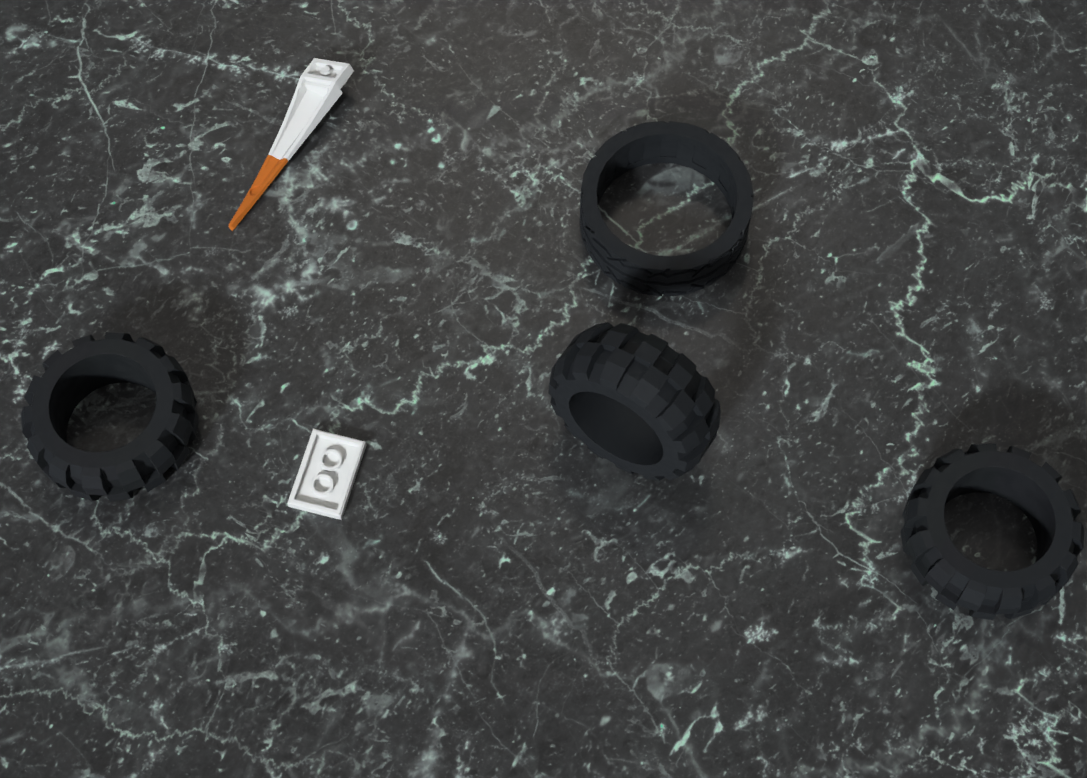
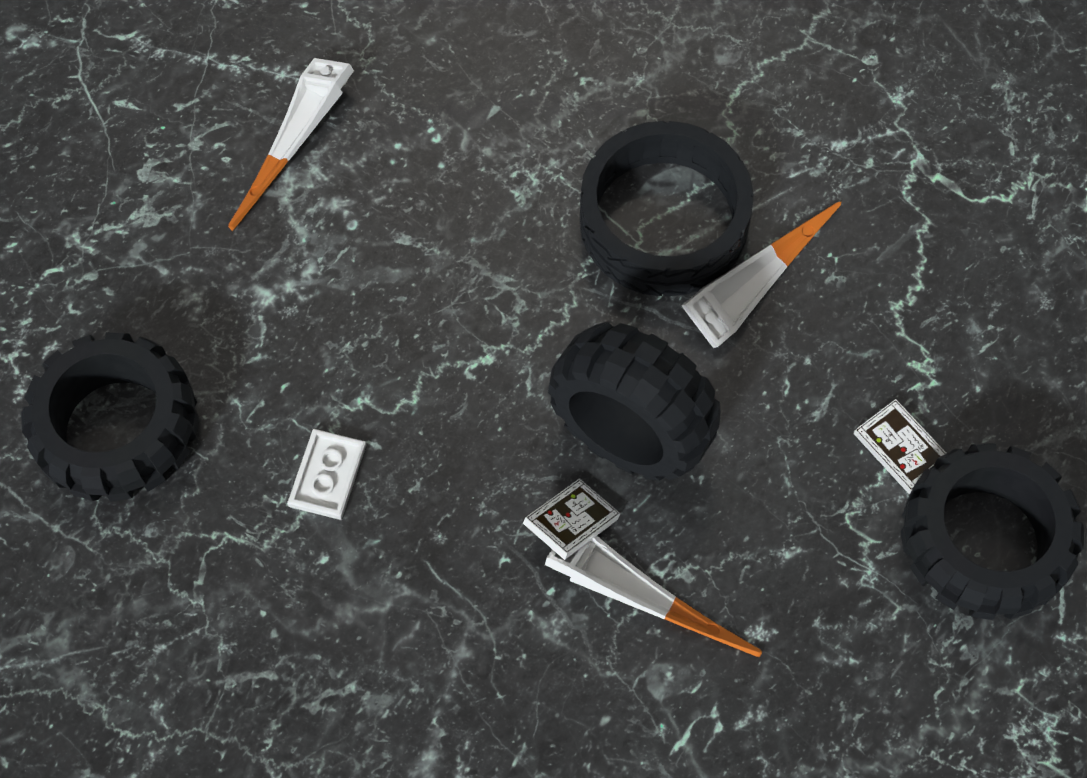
(571, 519): none -> tile
(610, 574): none -> white plate
(729, 299): none -> white plate
(899, 444): none -> tile

